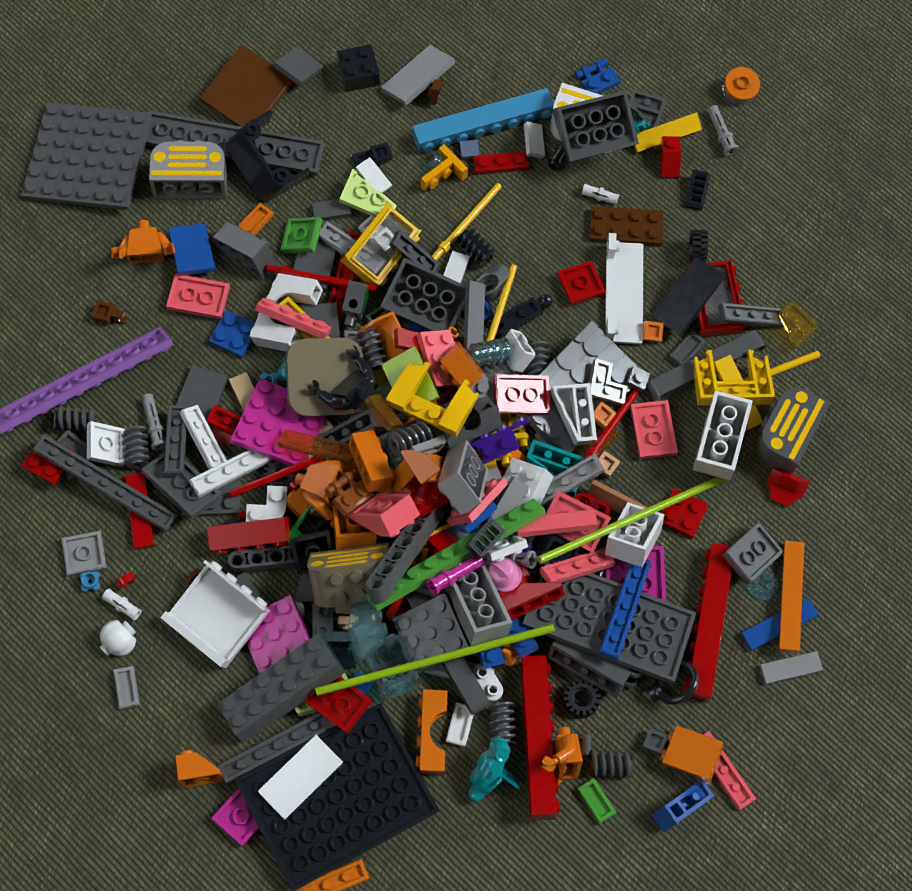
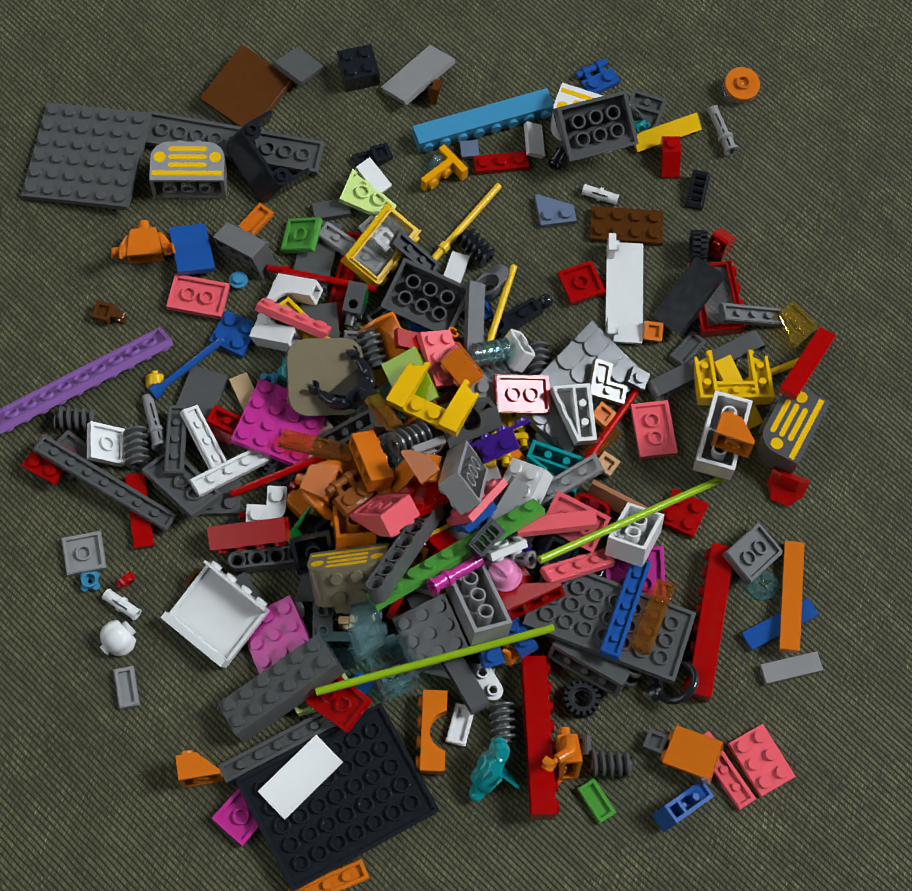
(154, 377): none -> yellow piece
(157, 389): none -> blue piece
(238, 280): none -> dark azure plate
(554, 212): none -> sand blue wing
(653, 616): none -> clear orange tile
(720, 244): none -> red slope
(733, 435): none -> orange slope
(761, 760): none -> coral plate
(807, 363): none -> red tile

